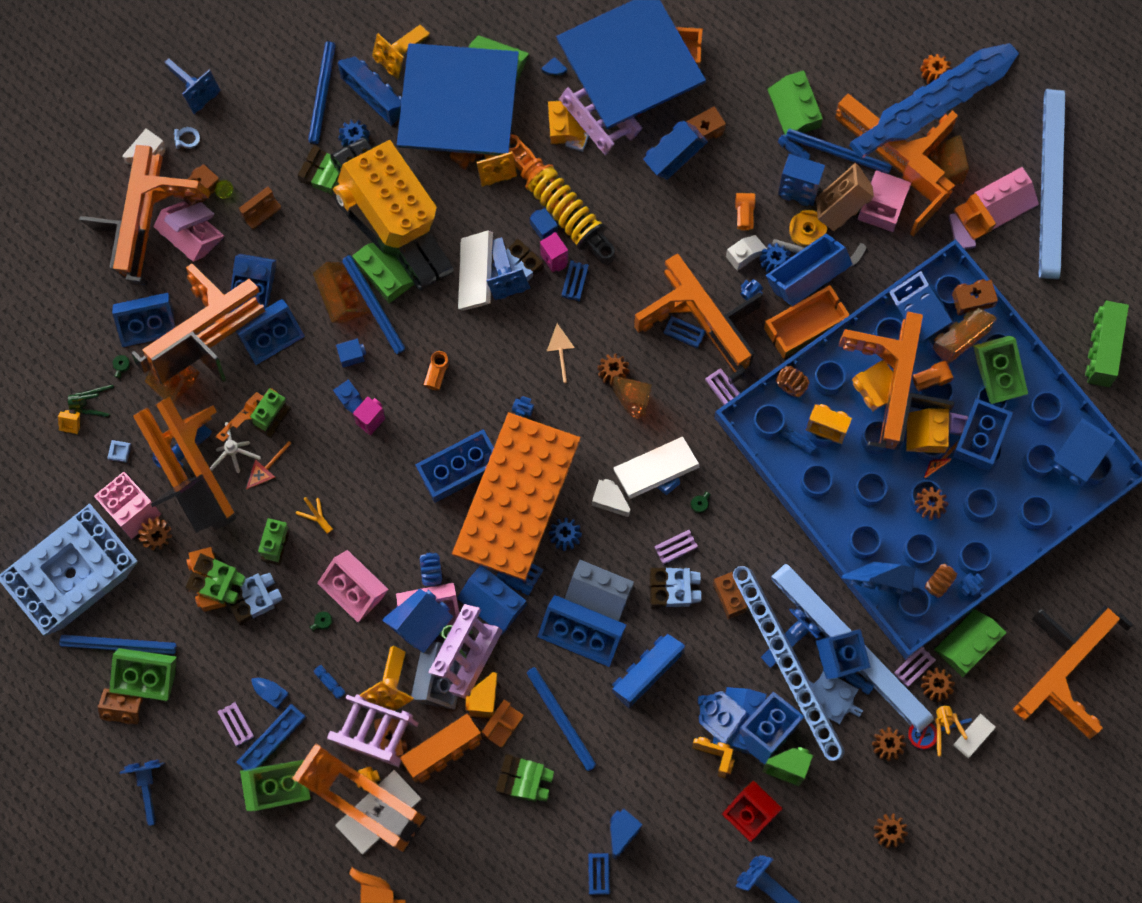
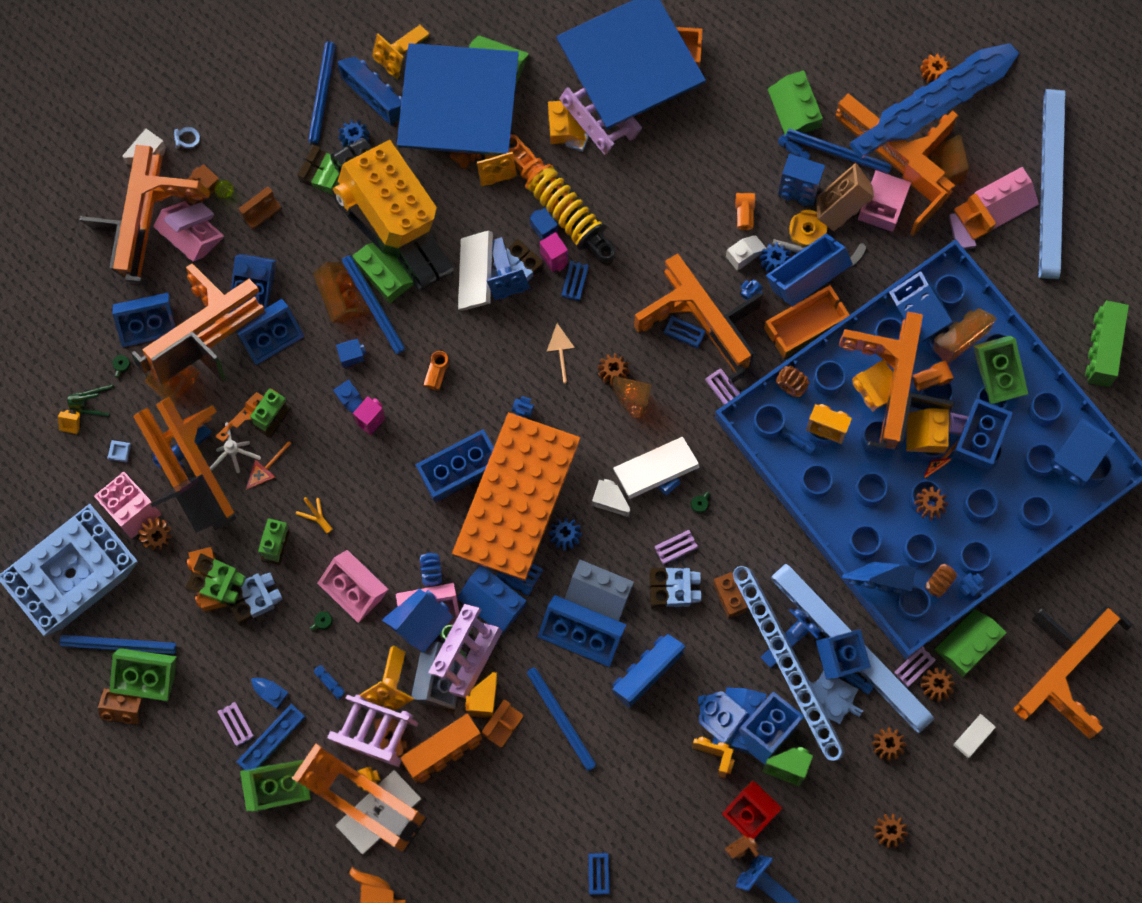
(144, 779): blue piece -> none
(197, 91): blue piece -> none
(530, 779): bright green hips -> none
(554, 67): blue tile -> none
(623, 830): blue slope -> none
(675, 149): blue brick -> none
(709, 120): dark orange brick -> none
(738, 848): none -> dark orange bracket
(928, 736): piece -> none
(946, 719): light orange plant -> none
(965, 302): dark orange brick -> none

